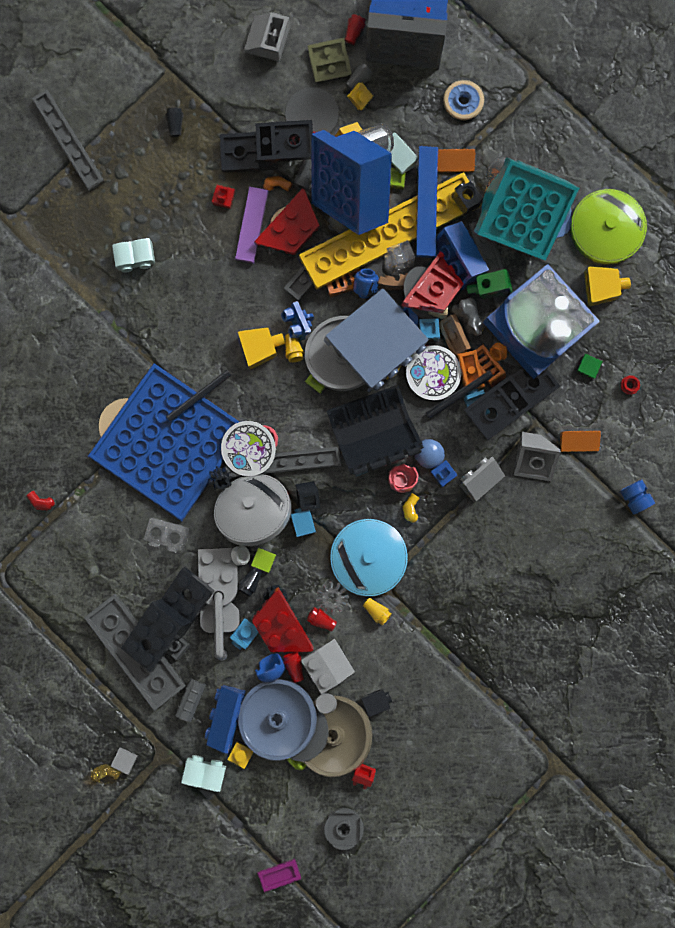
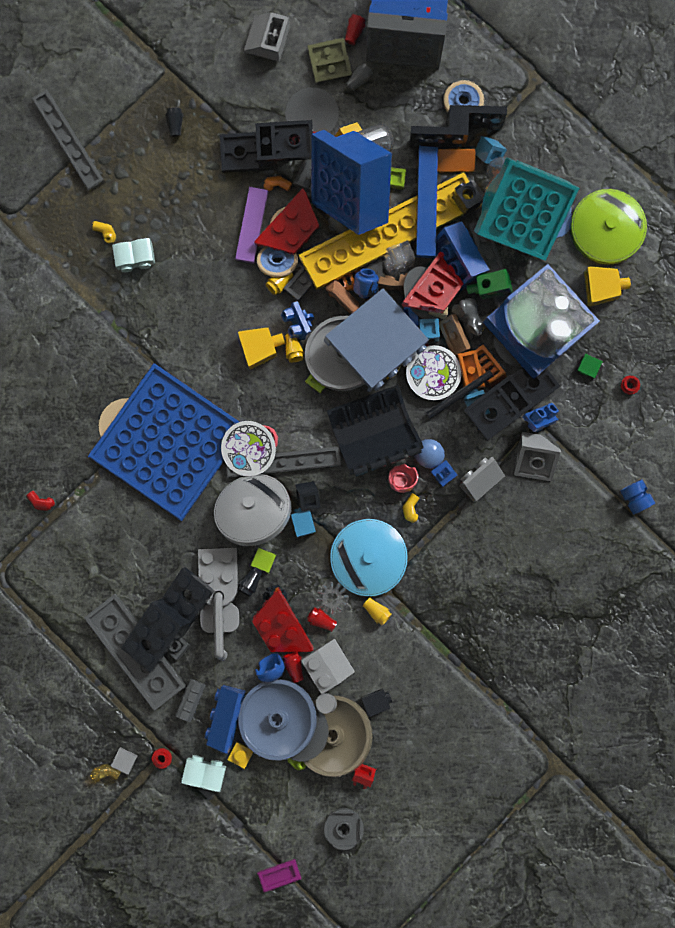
(107, 231): none -> yellow arm
(167, 530): clear brick -> none
(168, 758): none -> red plate
(198, 396): black bar -> none
(220, 478): black gear -> none
(223, 196): red tile -> none
(240, 555): white tile -> none
(244, 634): dark azure bracket -> none
(270, 268): none -> medium blue wheel
(277, 284): none -> yellow cone
(342, 296): none -> nougat slope
(360, 96): yellow plate -> none
(402, 156): light aqua slope -> none
(458, 122): none -> black bracket
(489, 149): none -> dark azure panel
(498, 352): orange plate -> none
(541, 417): none -> blue hips
(580, 441): orange slope -> none

